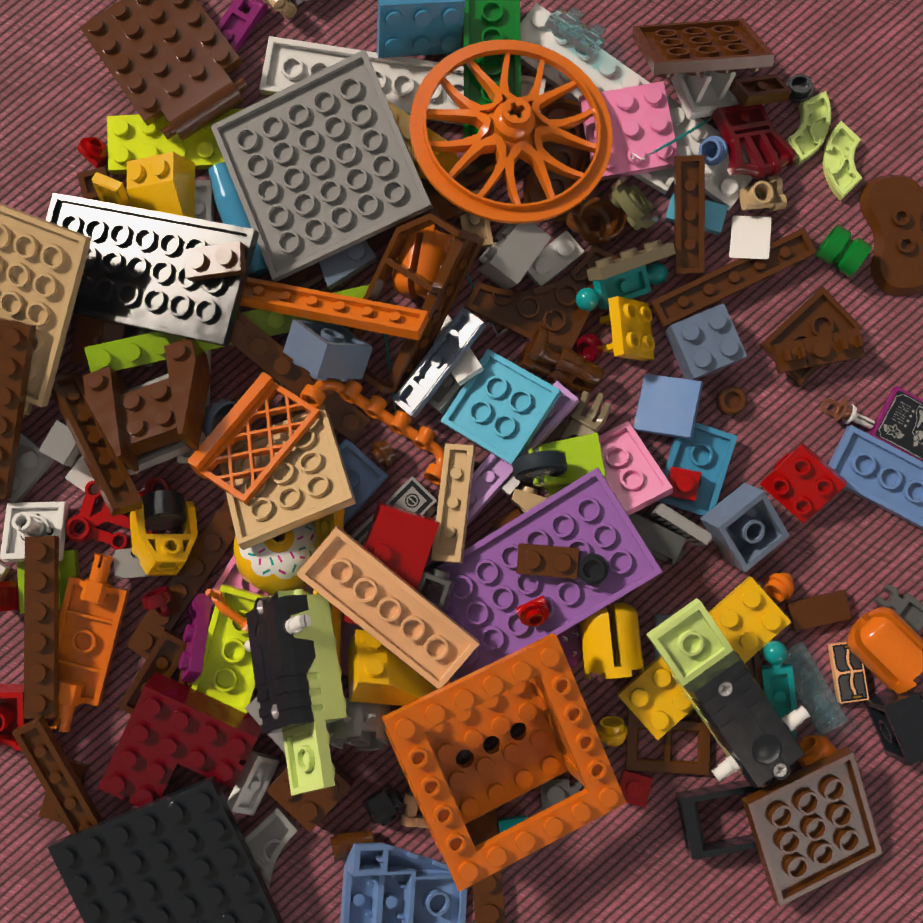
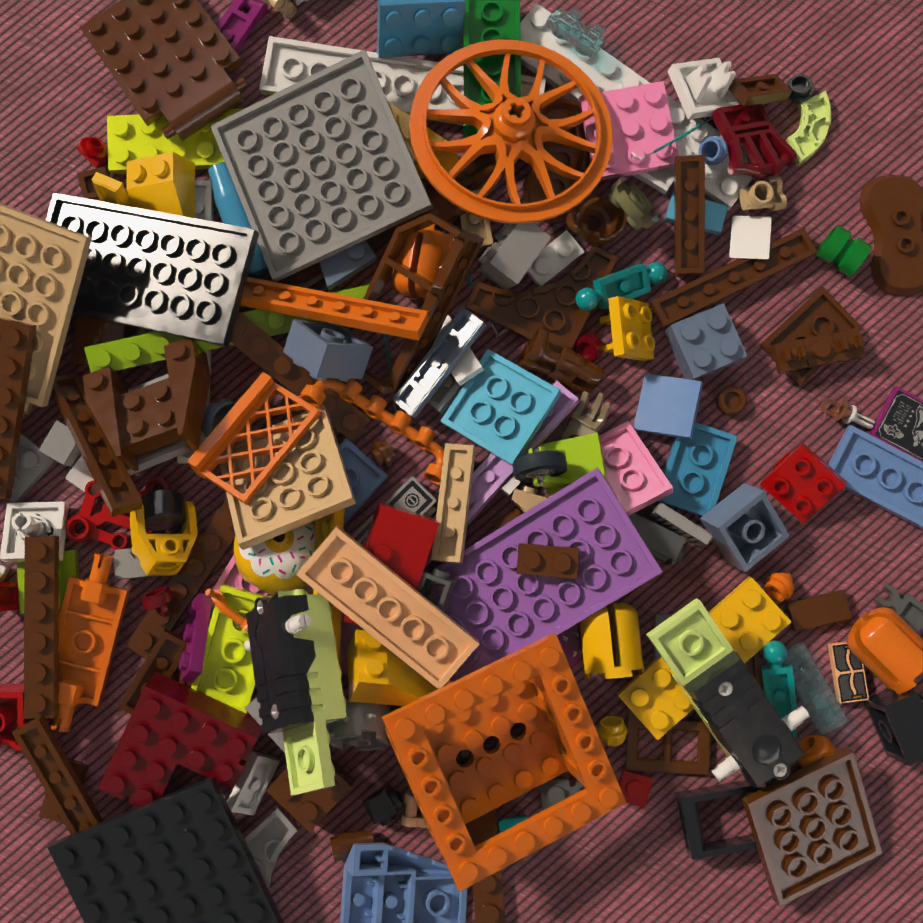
(215, 261): plate -> none
(534, 612): red plate -> none
(593, 568): black plate -> none
(630, 260): dark tan plate -> none
(684, 483): red plate -> none
(702, 47): reddish brown plate -> none
(839, 160): yellowish green tile -> none

